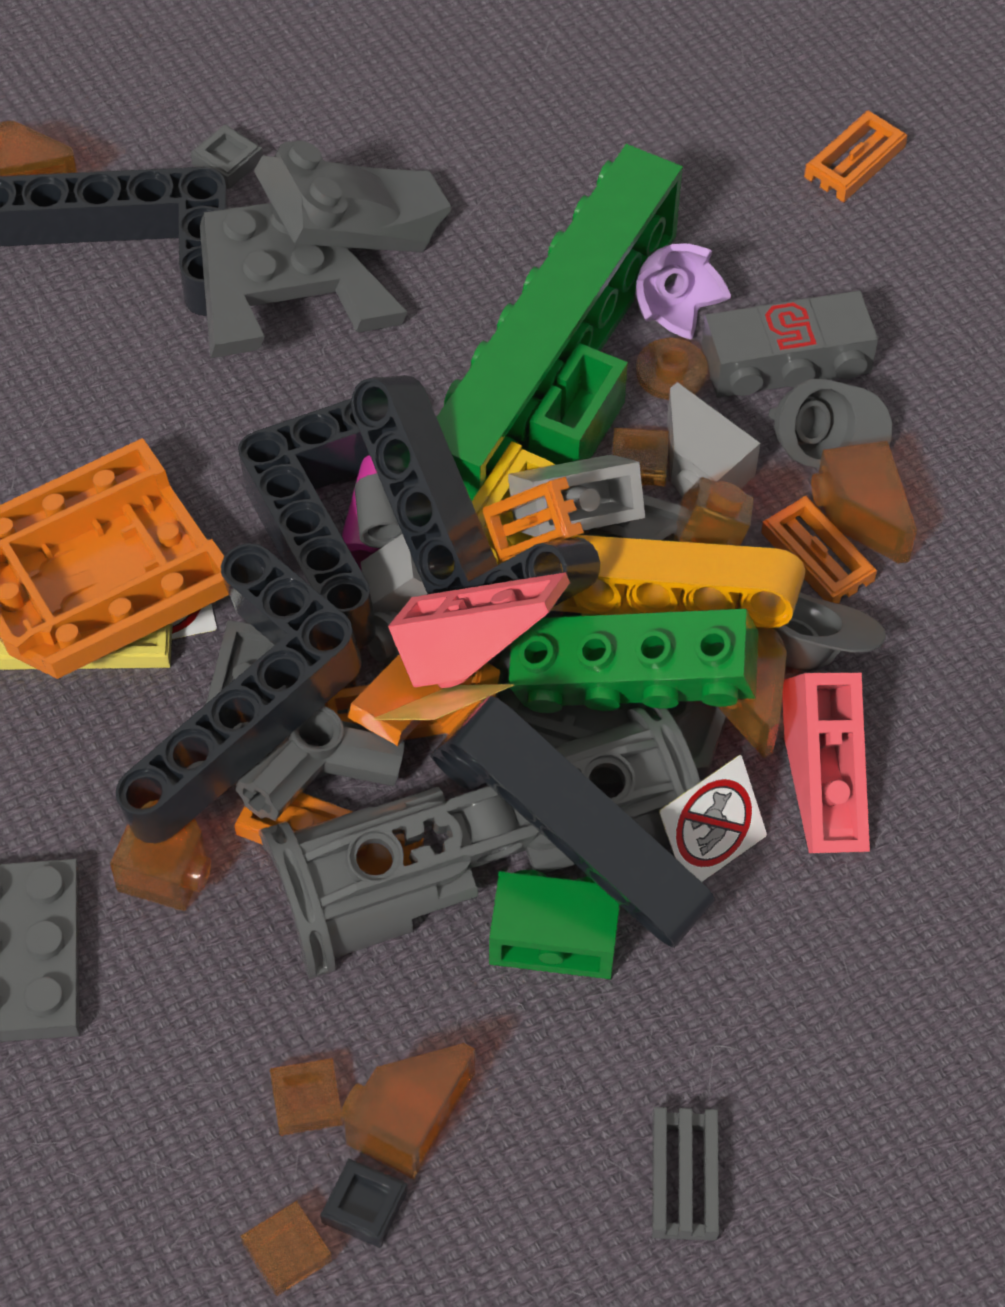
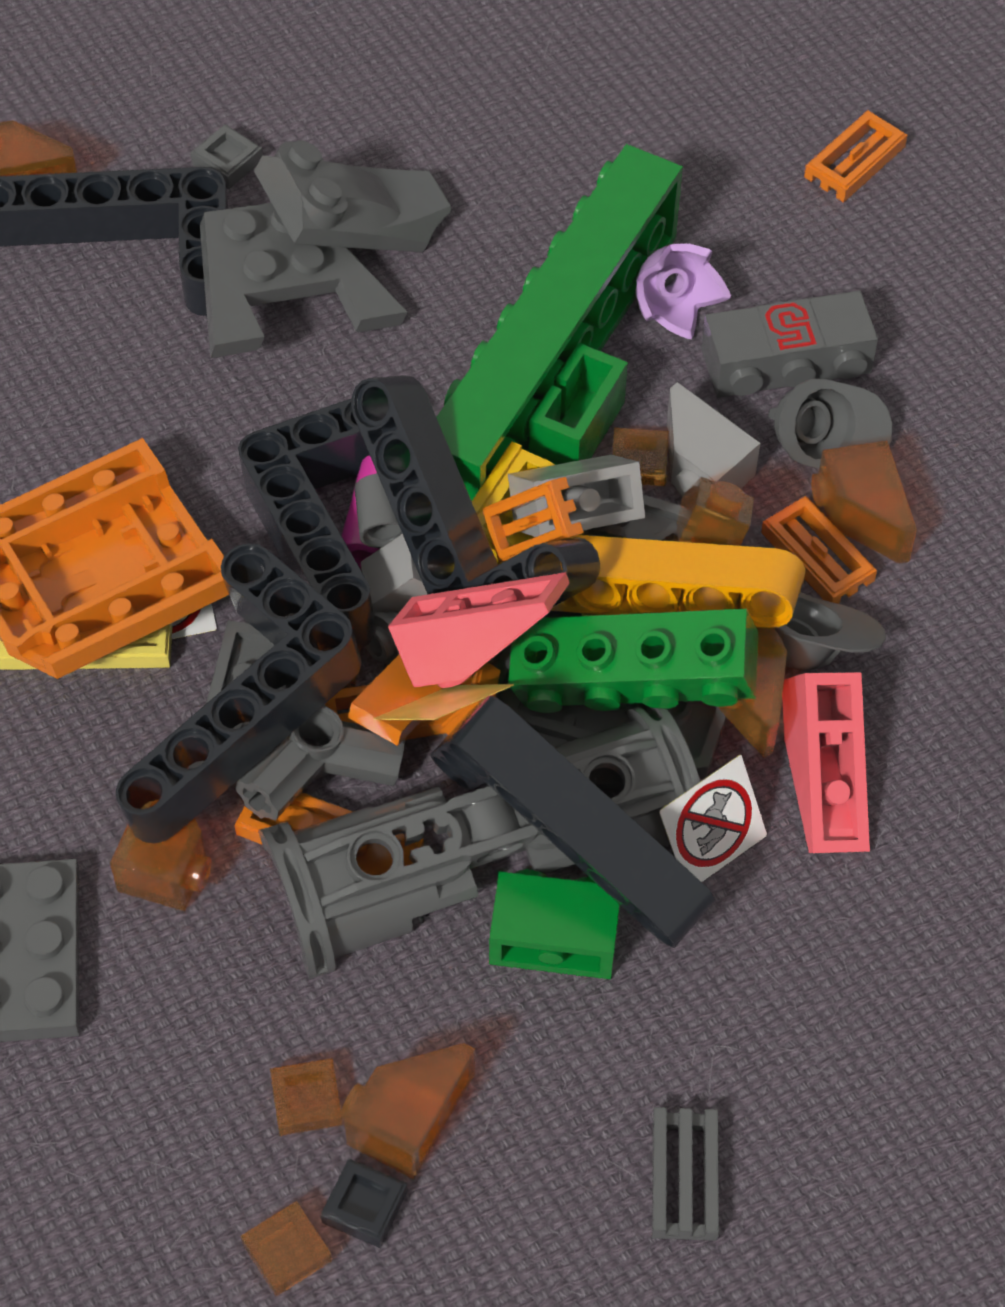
(669, 362): clear orange piece -> none

